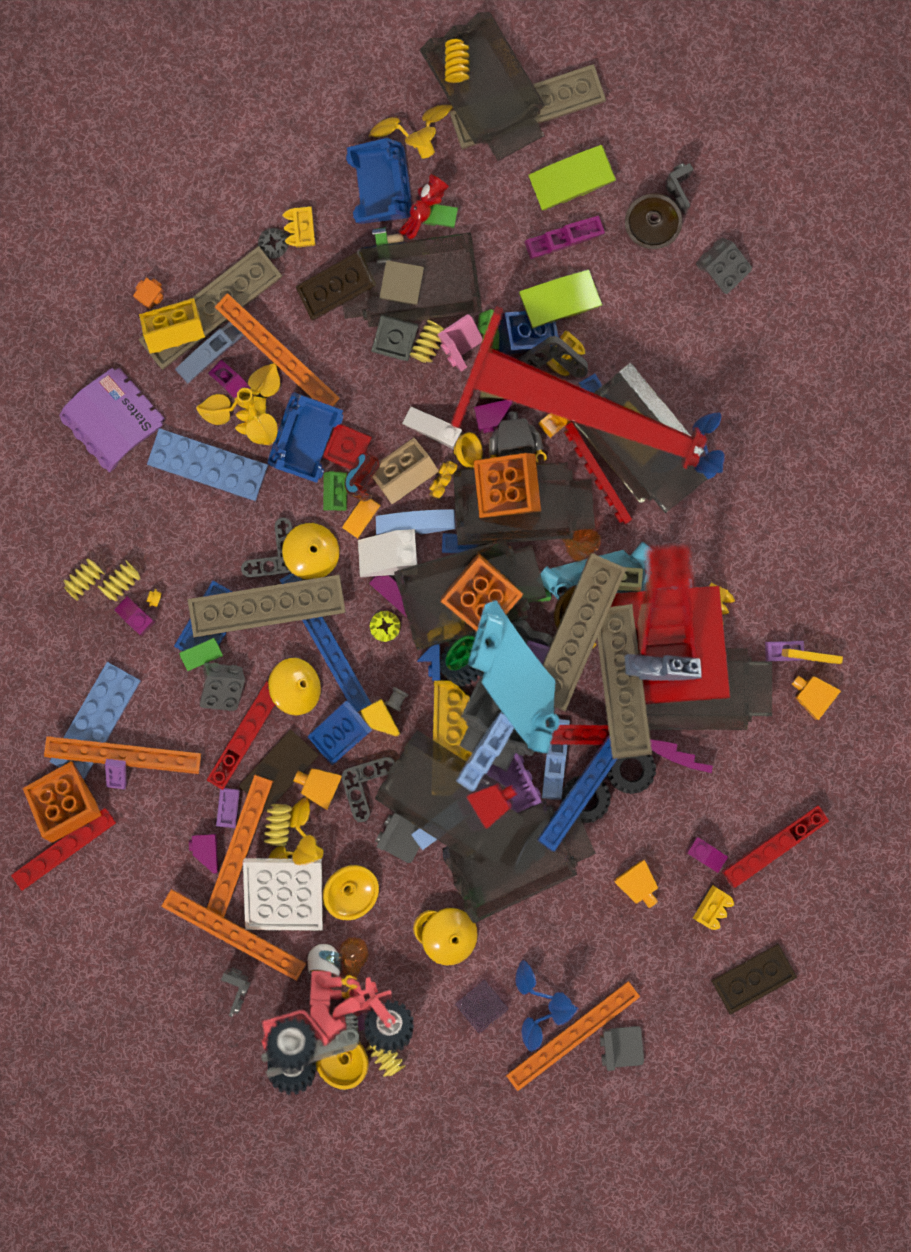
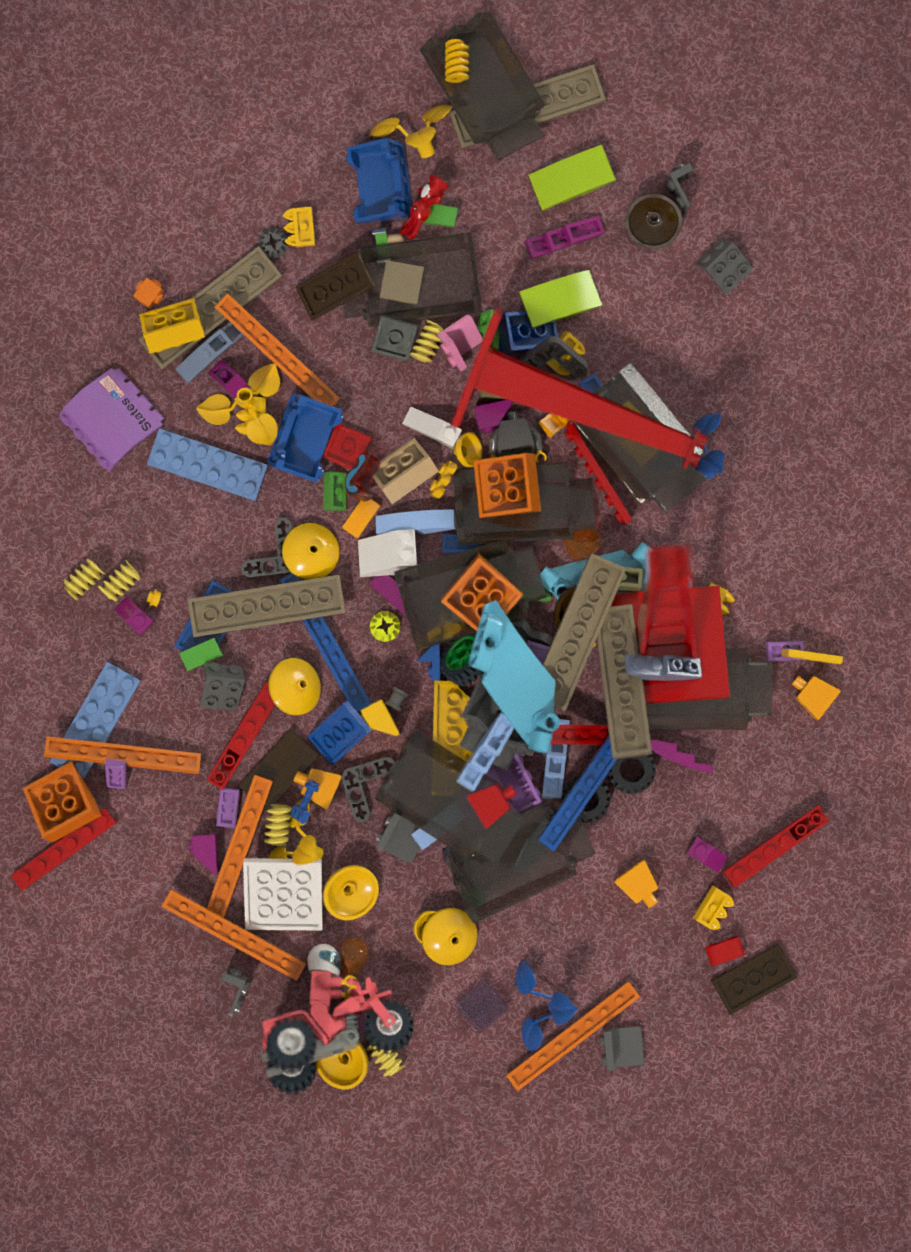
(299, 811): none -> blue hinge
(724, 951): none -> red beam

